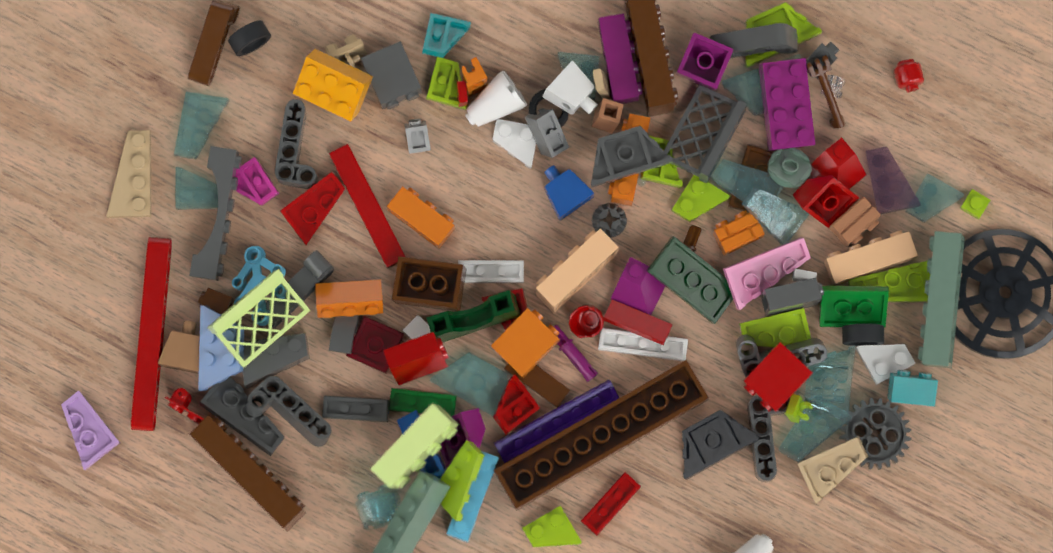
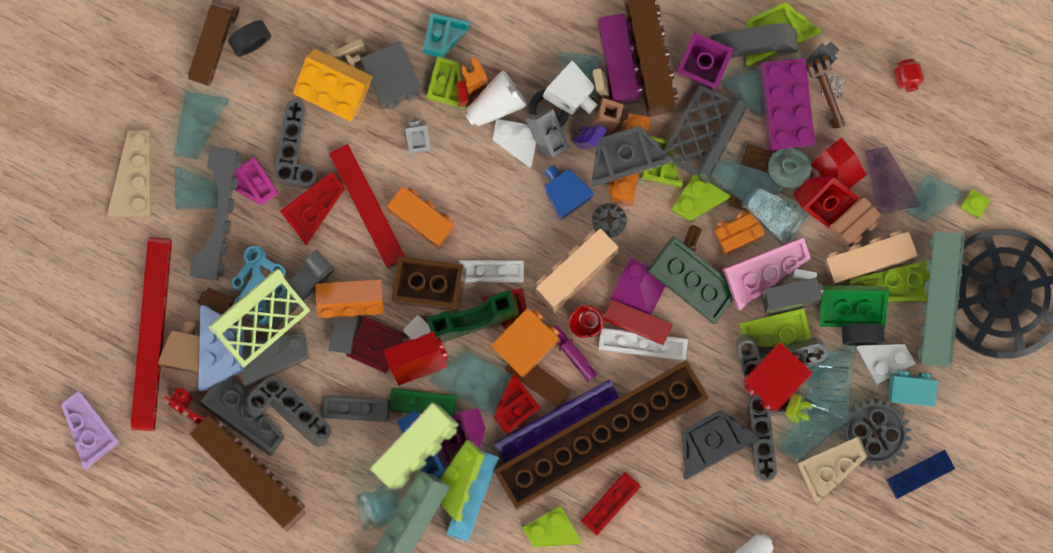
(589, 136): none -> dark purple hinge
(920, 474): none -> clear blue tile

